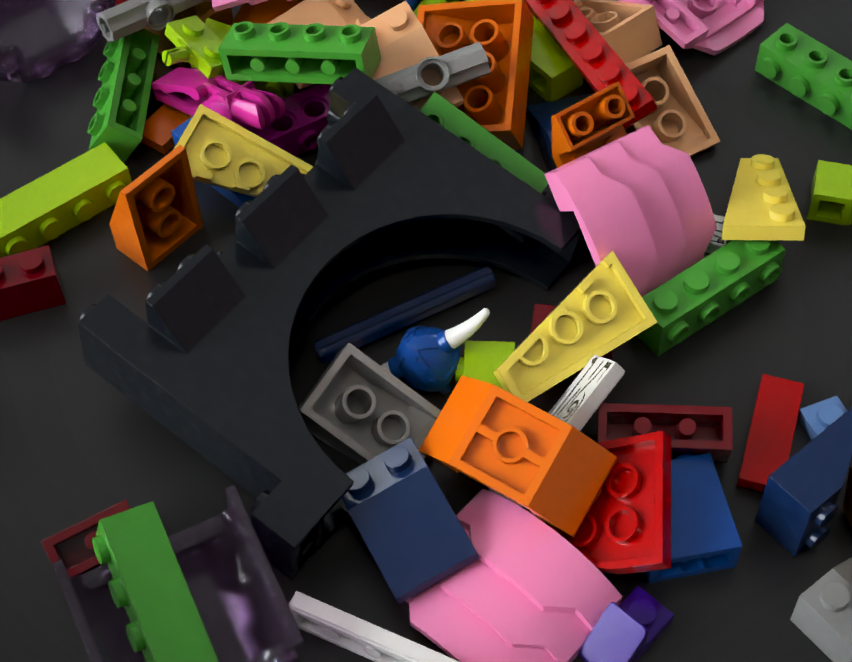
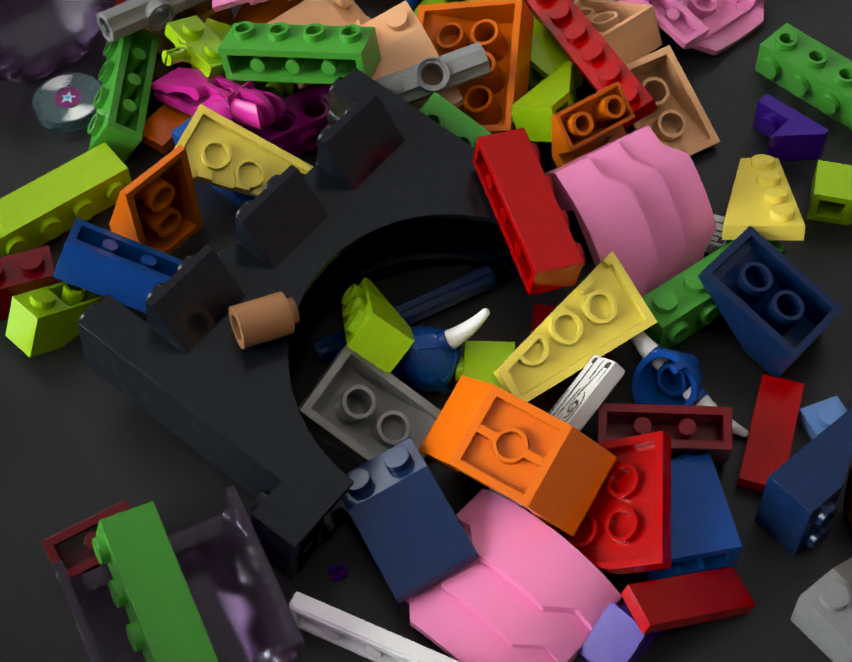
(47, 317): none -> lime slope
(66, 101): none -> clear light blue tile
(112, 264): none -> blue brick
(263, 319): none -> medium nougat brick
(336, 573): none -> dark purple piece
(374, 326): none -> lime slope
(528, 211): none -> red brick
(547, 98): none -> lime slope
(670, 378): none -> blue helmet
(687, 599): none -> red tile
(767, 301): none -> dark blue slope
(790, 132): none -> dark purple slope

